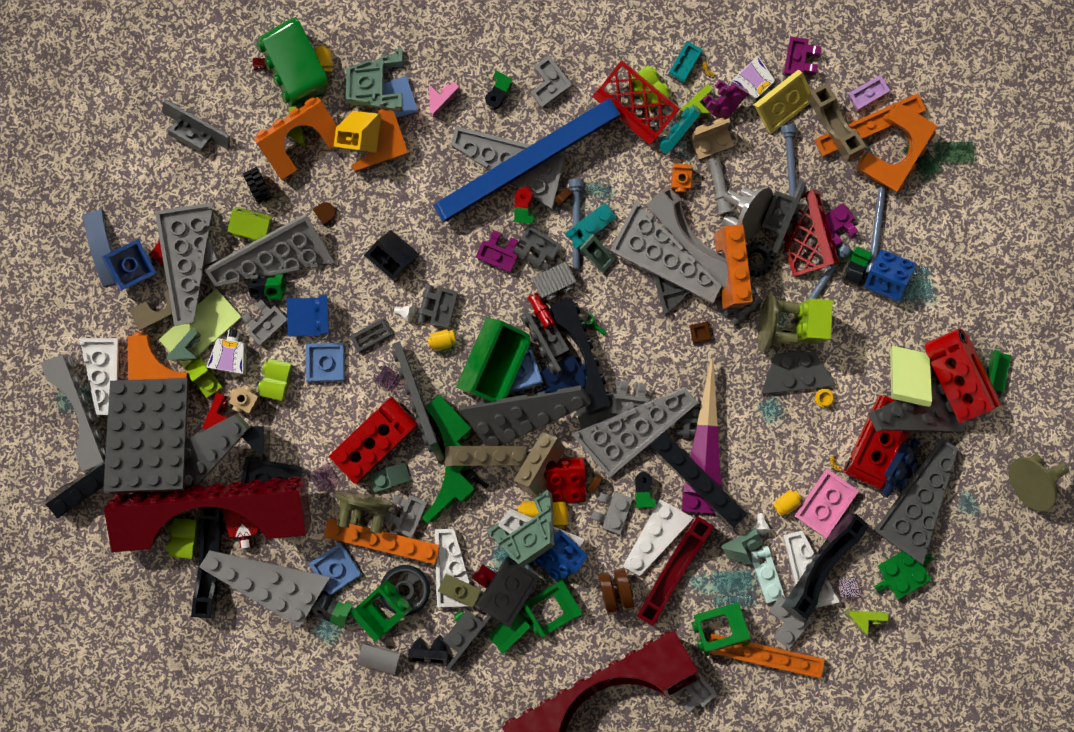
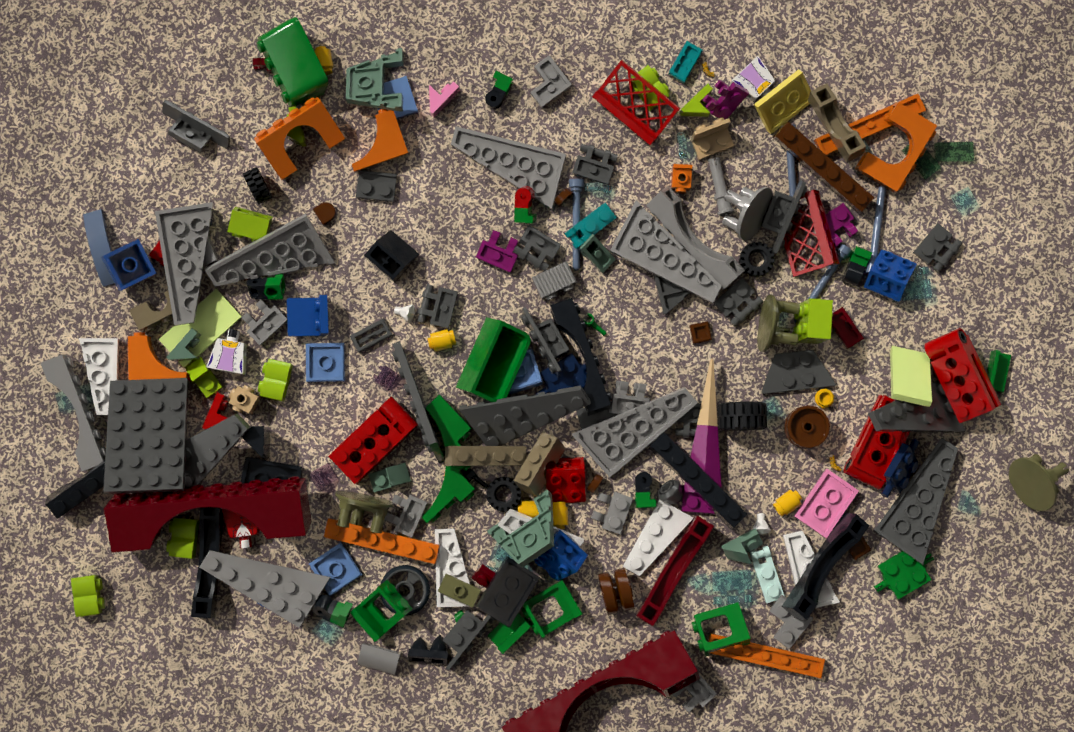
(87, 595): none -> lime brick
(358, 132): yellow slope -> none
(376, 186): none -> dark grey plate
(503, 482): none -> black tyre
(526, 160): blue beam -> none
(541, 311): red pin -> none
(593, 169): none -> dark grey plate
(671, 492): none -> dark grey cone
(679, 129): teal plate -> none
(738, 289): orange arch -> none
(742, 416): none -> black tyre
(797, 54): magenta plate -> none
(817, 422): none -> reddish brown wheel
(823, 167): none -> reddish brown brick
(845, 328): none -> dark red plate
(848, 587): slope -> none
(859, 549): none -> reddish brown tile
(862, 618): lime slope -> none
(868, 92): lavender plate -> none
(933, 243): none -> dark grey plate
(963, 199): none -> clear light blue tile

